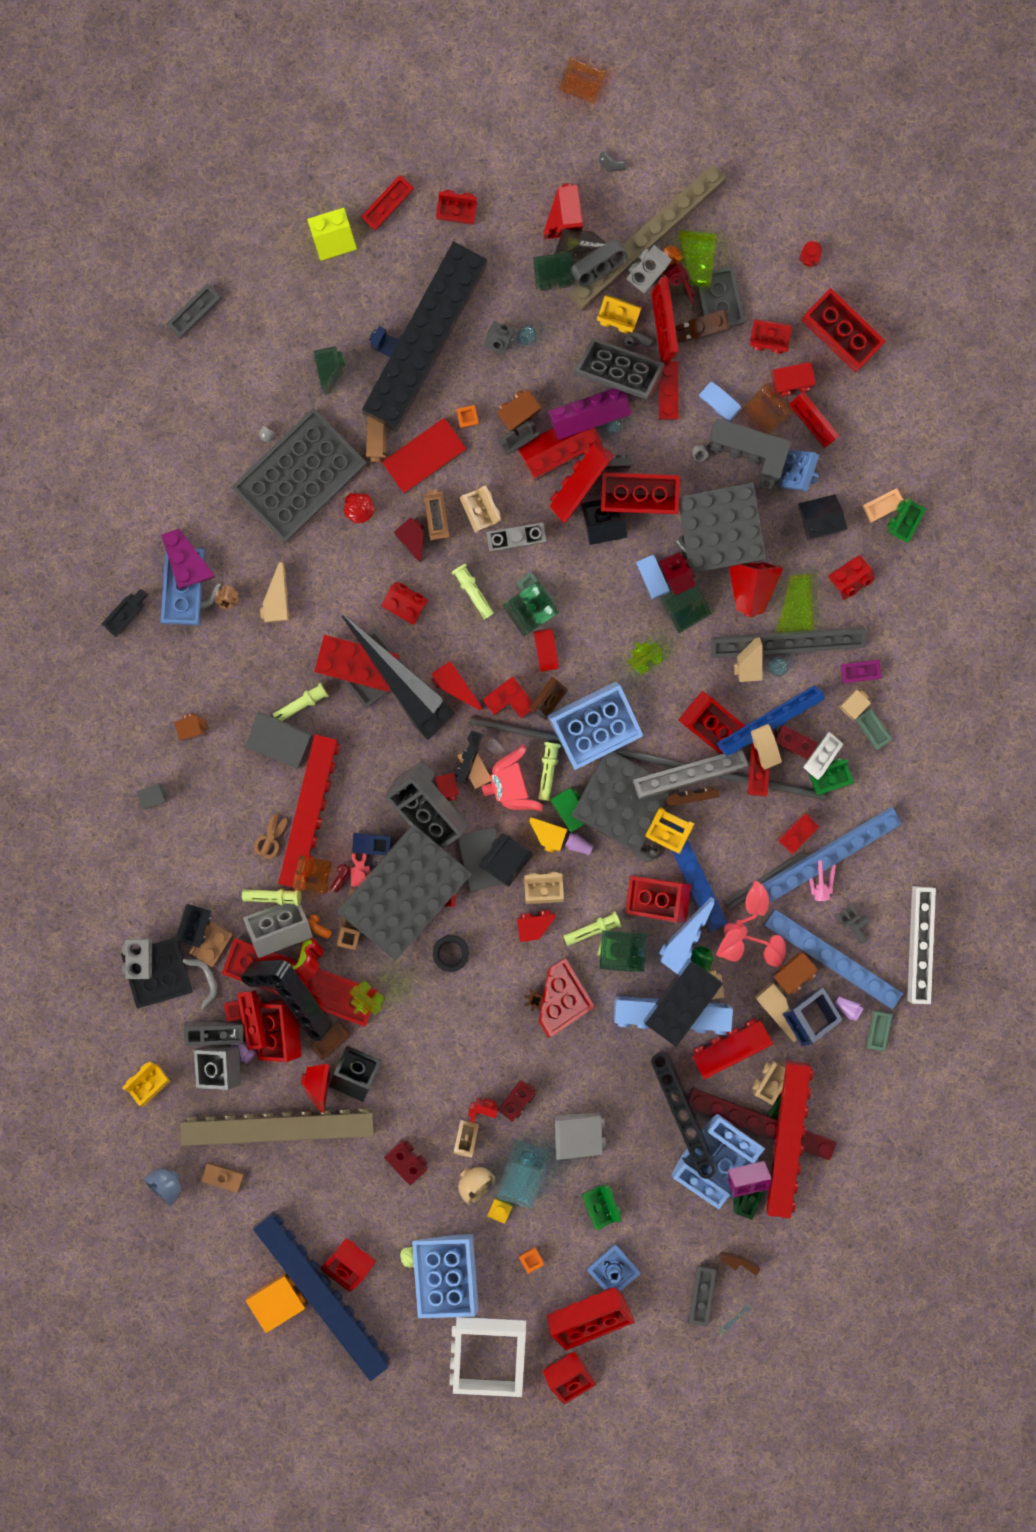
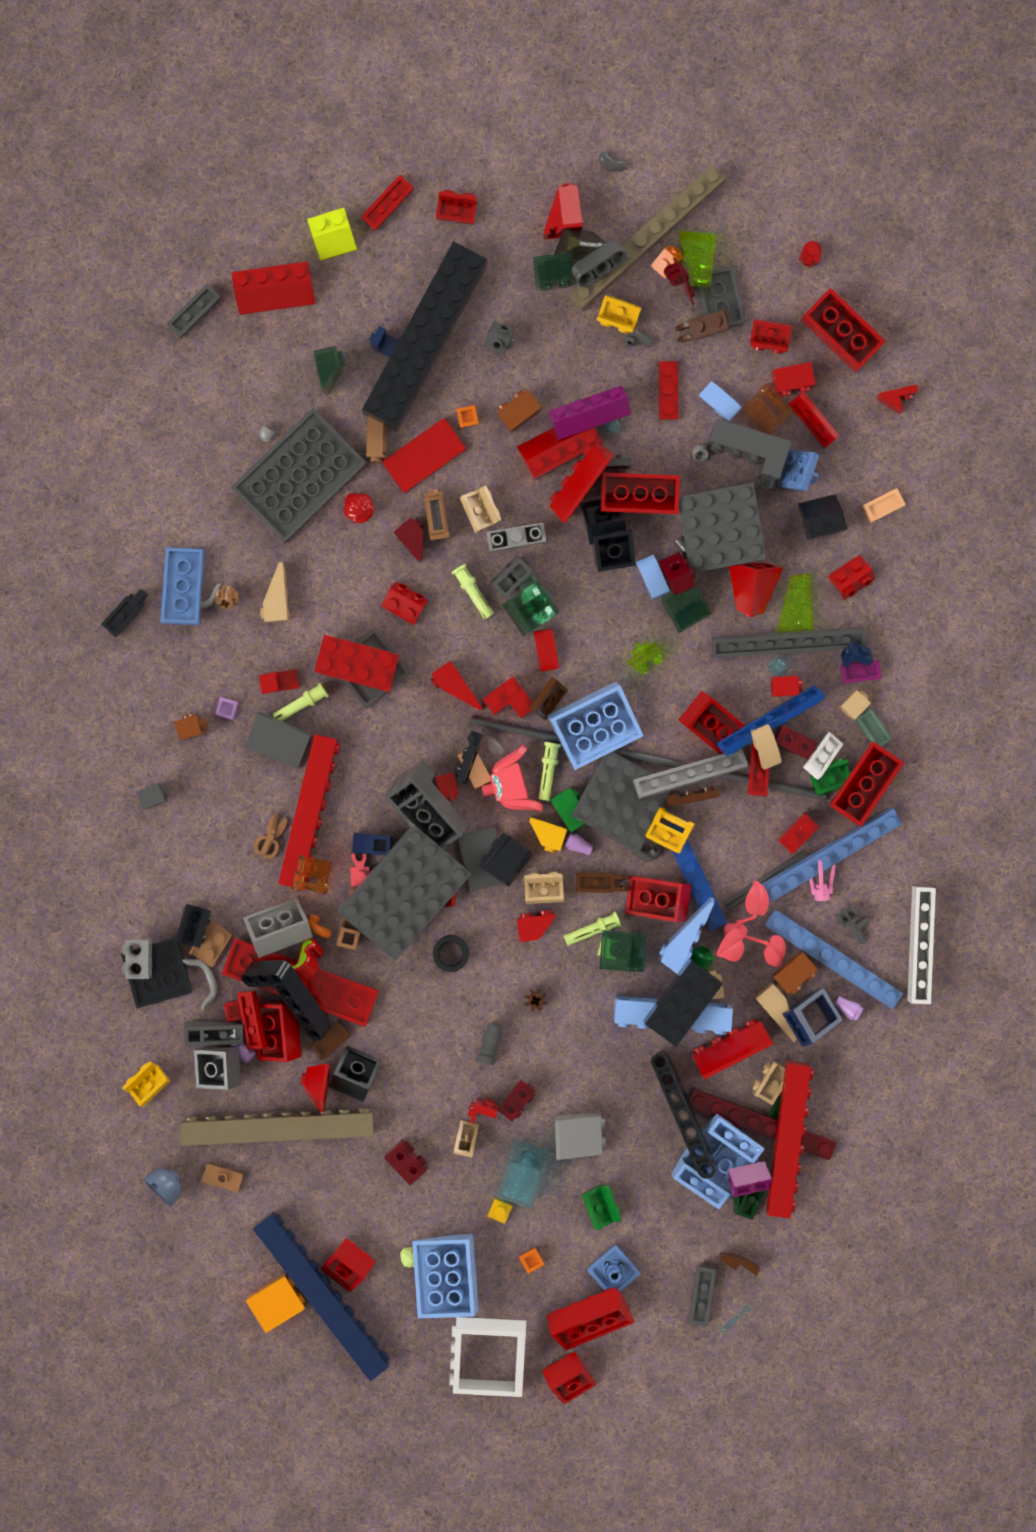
(184, 560): magenta wing -> none
(226, 708): none -> lavender tile
(273, 288): none -> red slope
(279, 681): none -> red slope
(281, 896): yellowish green pin -> none
(344, 872): dark red arm -> none
(373, 1004): clear neon green hips -> none
(420, 702): black plate -> none
(474, 1183): tan cylinder -> none
(490, 1040): none -> dark grey axle
(511, 576): none -> dark grey brick
(517, 439): dark grey hinge -> none
(526, 335): clear light blue plate -> none
(562, 999): plate -> none
(580, 86): clear orange plate -> none
(600, 882): none -> reddish brown hinge
(613, 550): none -> black slope
(620, 369): dark grey slope -> none
(650, 270): light grey brick -> none
(664, 321): red tile -> none
(750, 662): tan slope -> none
(785, 686): none -> red slope
(857, 653): none -> dark blue bracket
(866, 784): none -> red slope
(879, 1030): sand green tile -> none
(892, 397): none -> red slope
(906, 519): green bracket -> none

